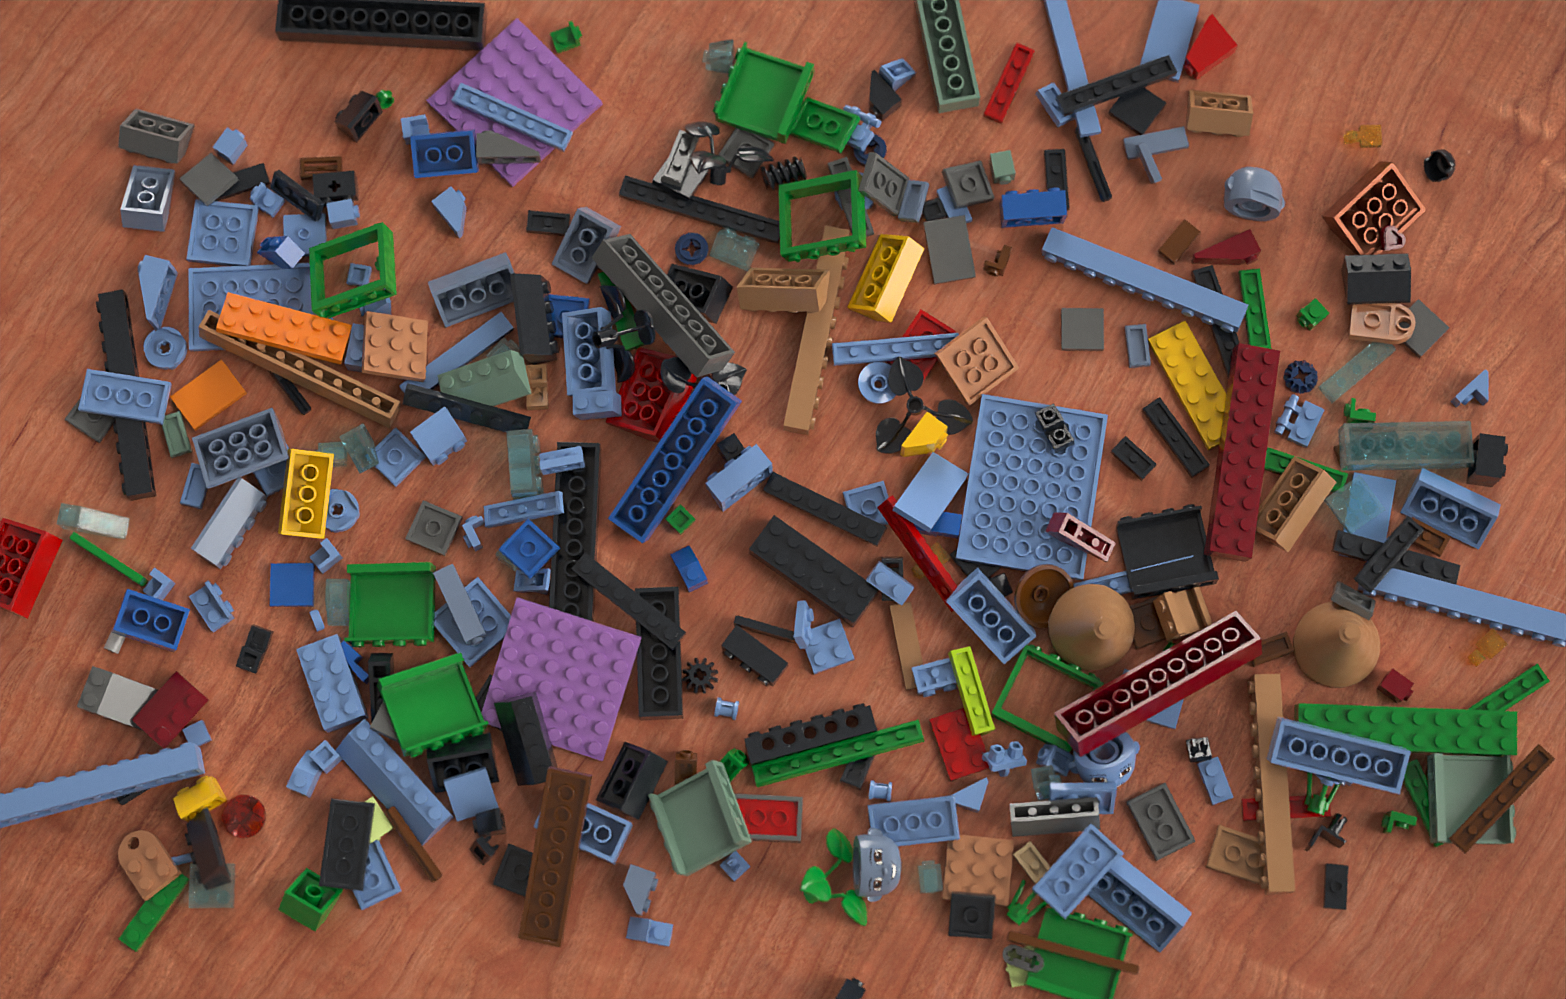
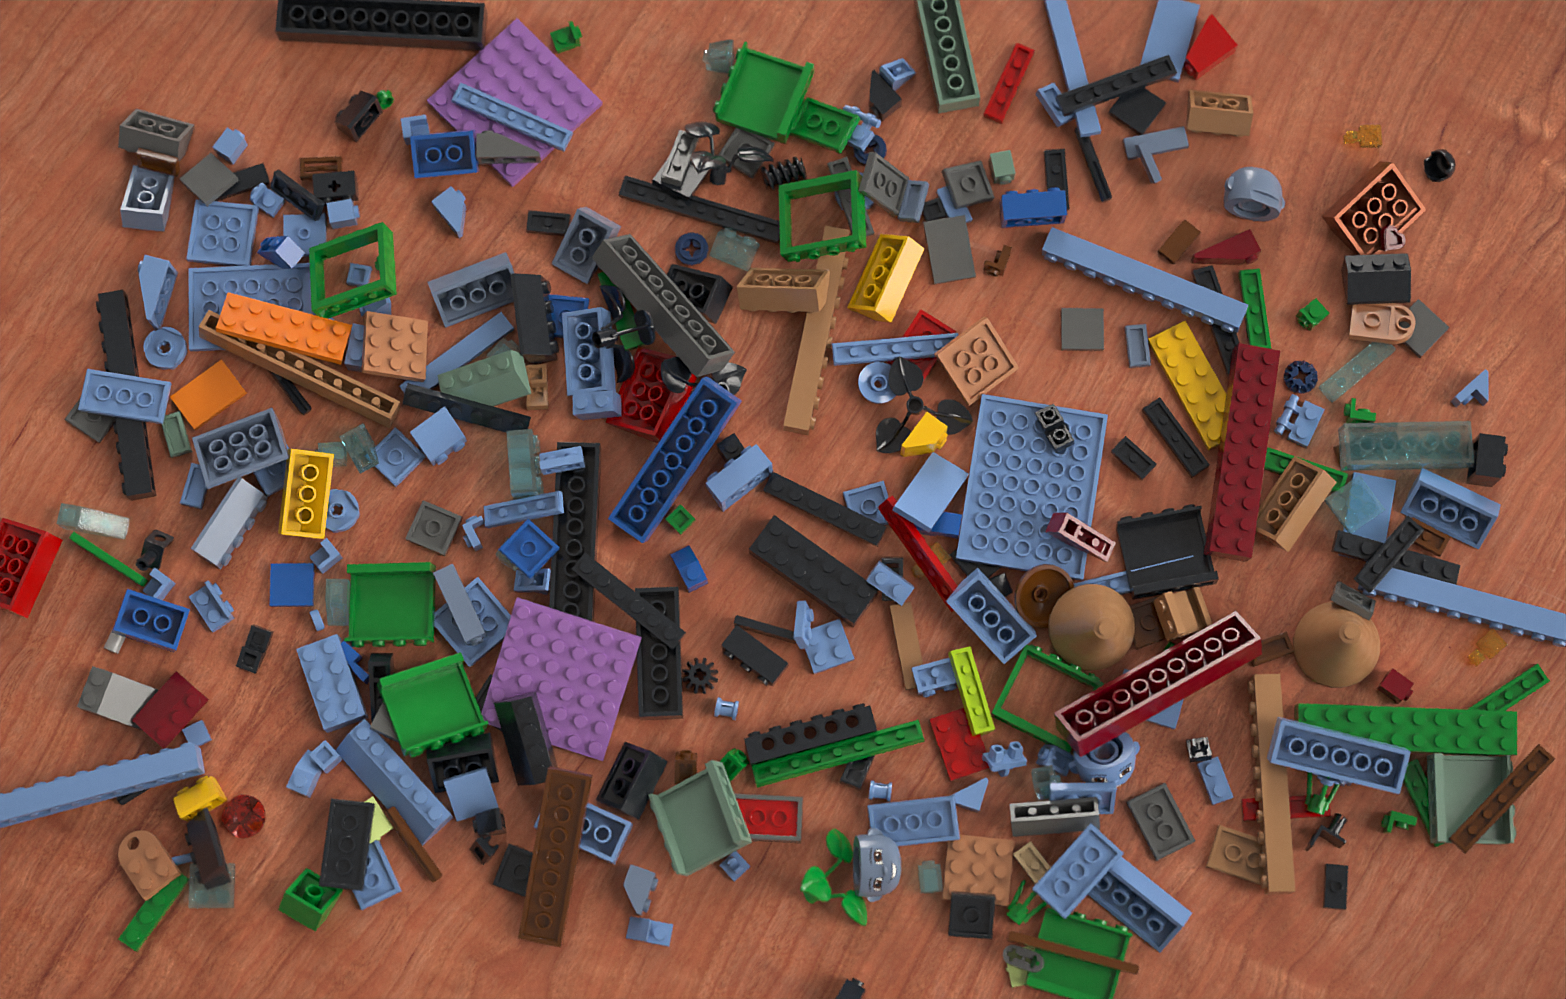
(153, 551): none -> black bracket
(158, 162): none -> reddish brown tile

